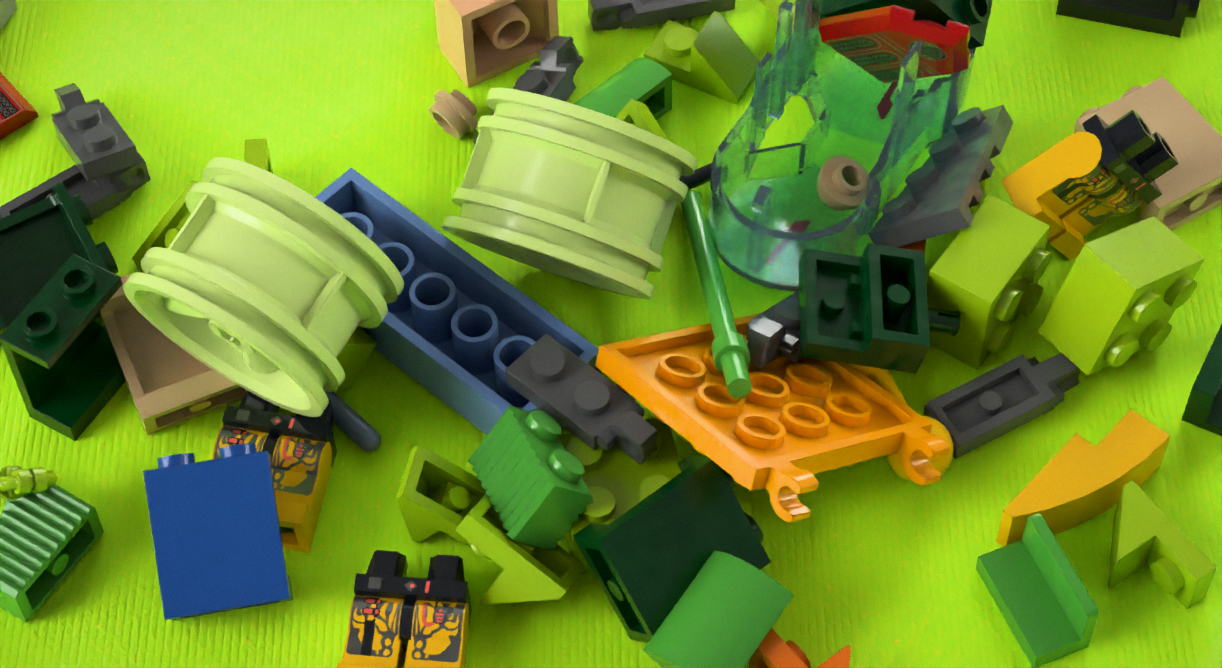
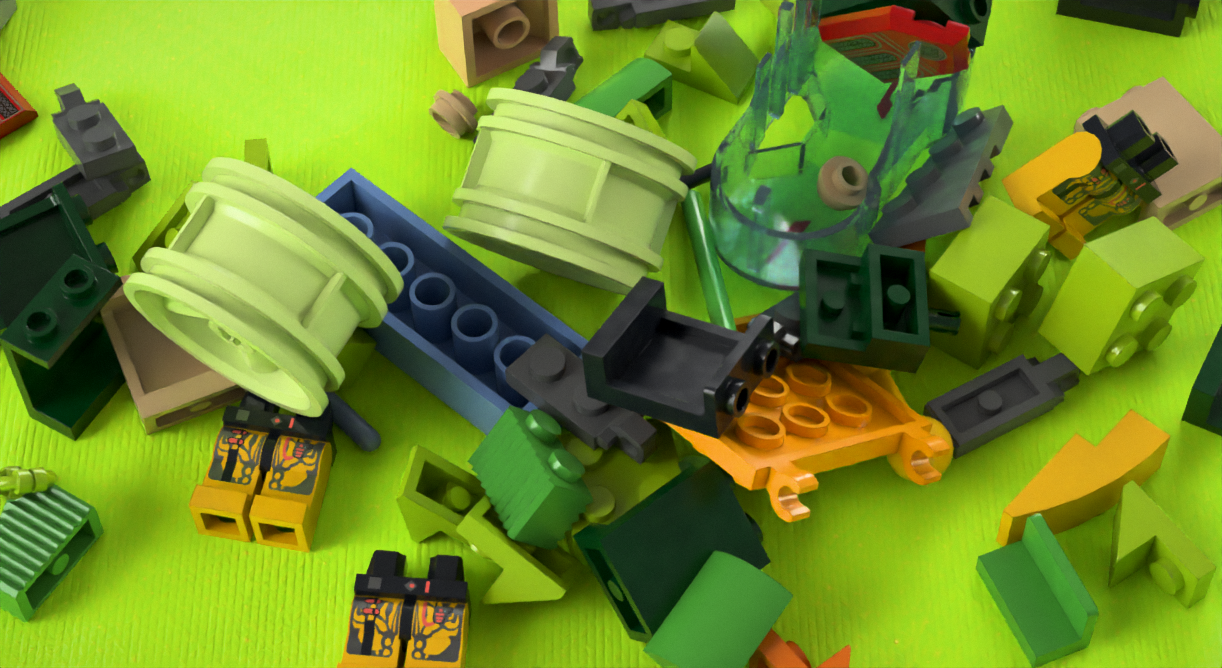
(216, 532): blue panel -> none
(676, 364): none -> black panel

